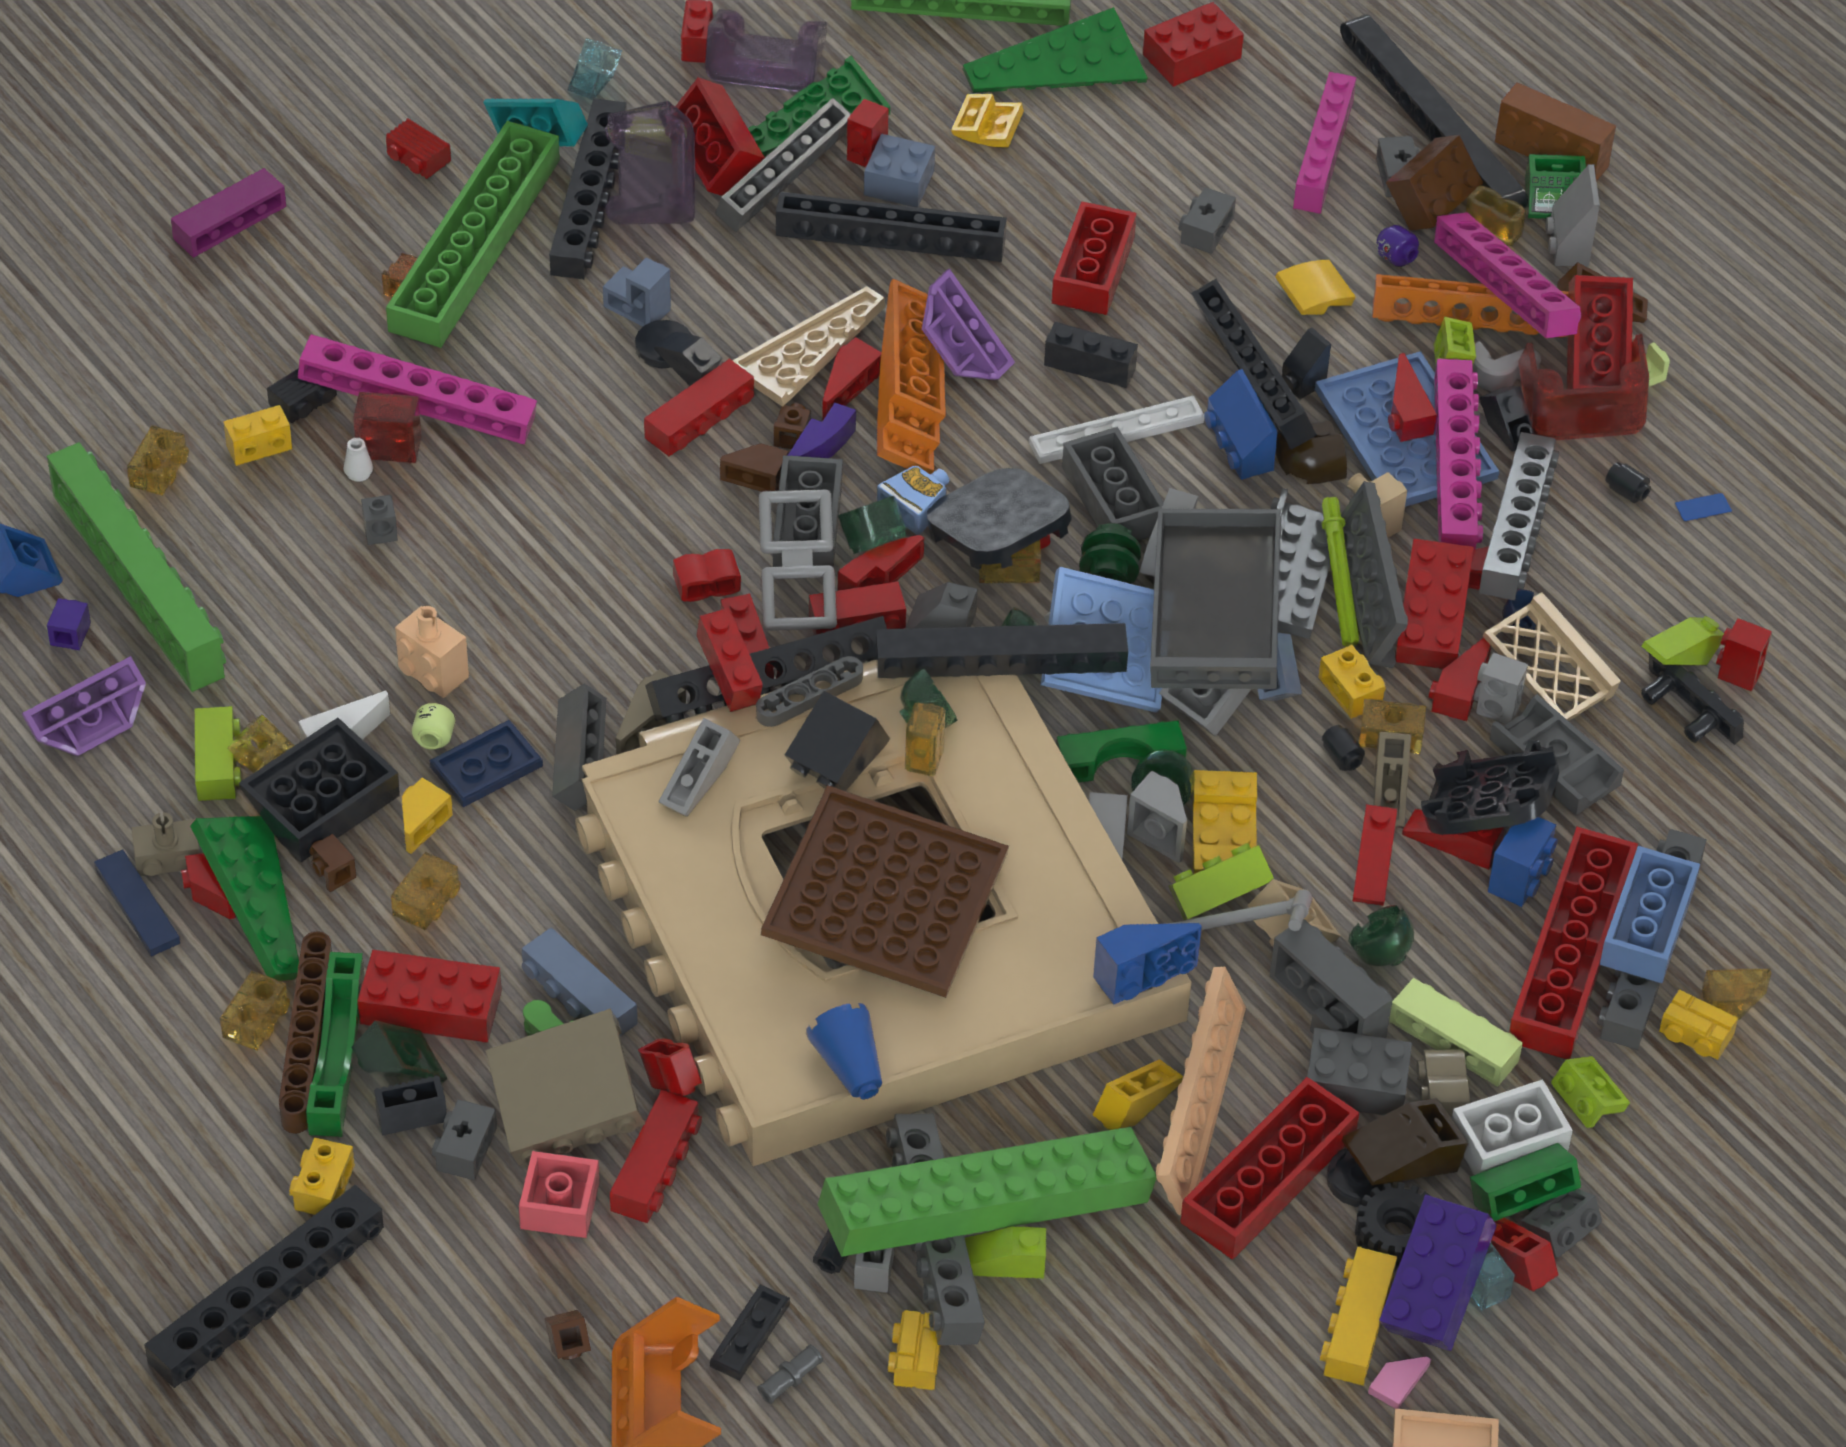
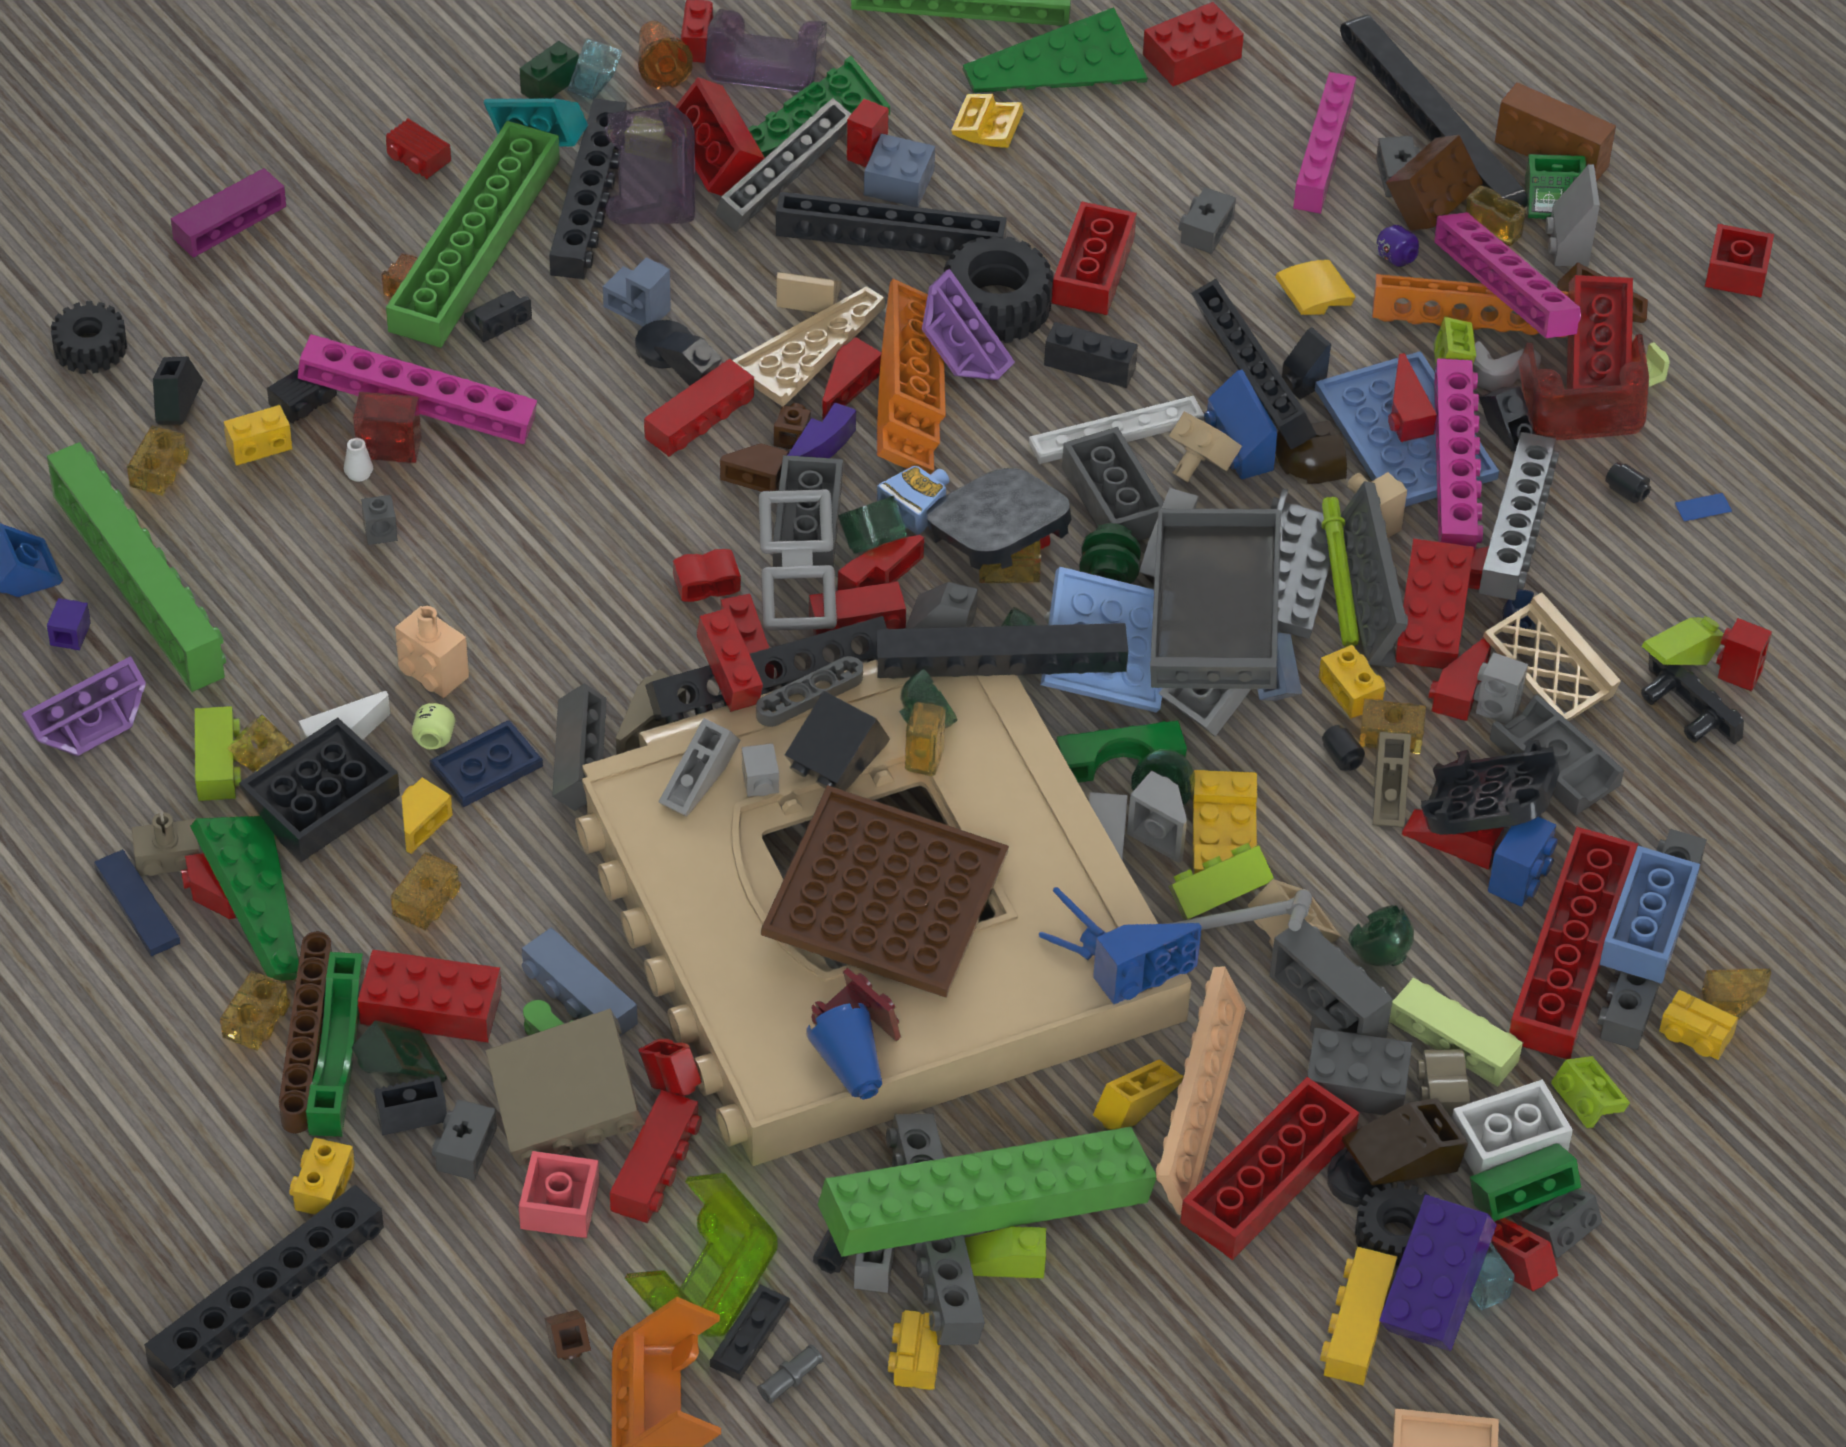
(92, 351): none -> black tyre
(175, 389): none -> black slope
(332, 862): reddish brown brick -> none
(499, 315): none -> black bracket
(548, 72): none -> dark green brick
(662, 56): none -> clear orange cone
(731, 1262): none -> clear neon green windscreen
(760, 770): none -> light grey brick
(806, 292): none -> tan slope
(859, 990): none -> dark red plate
(1009, 265): none -> black tyre
(1088, 937): none -> blue plant
(1203, 444): none -> tan brick
(1374, 855): red slope -> none
(1398, 1380): bright pink tile -> none
(1739, 260): none -> red brick

